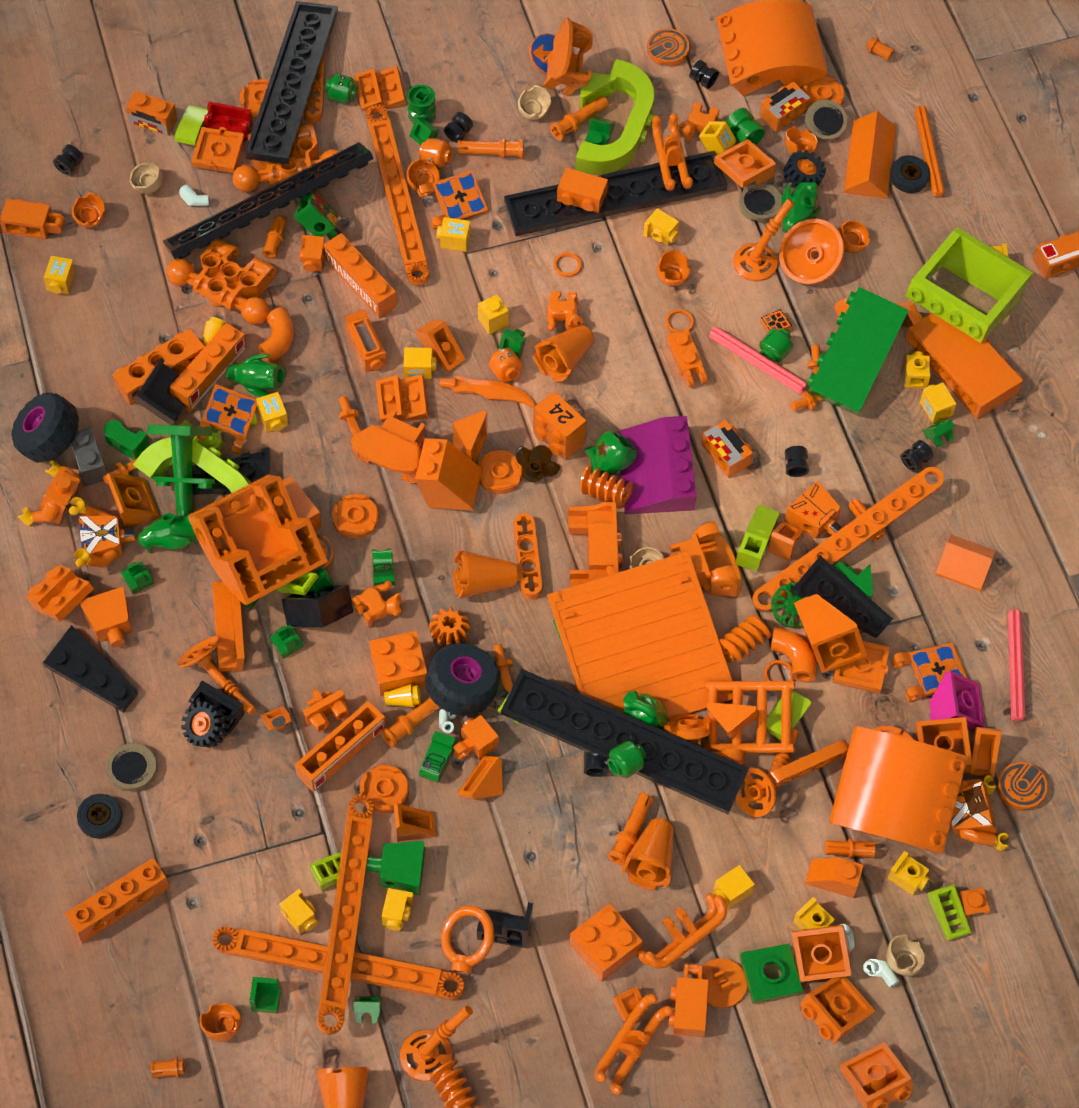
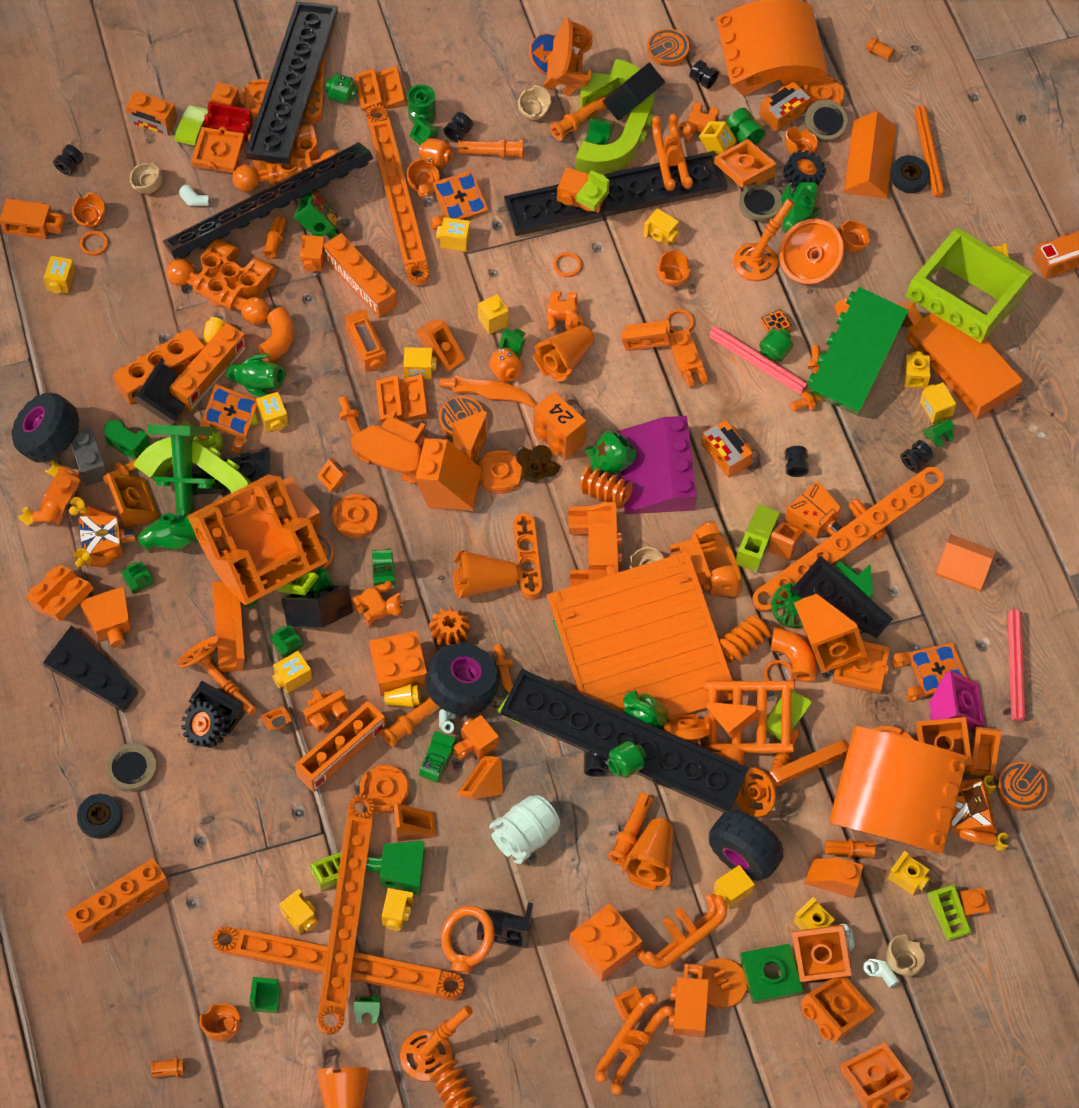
(96, 252): none -> orange piece
(226, 95): none -> orange brick
(291, 672): none -> yellow brick
(332, 475): none -> orange plate
(455, 410): none -> tile
(525, 828): none -> light aqua piece
(593, 191): none -> lime bracket
(633, 91): none -> black panel
(646, 335): none -> orange panel
(746, 842): none -> black wheel

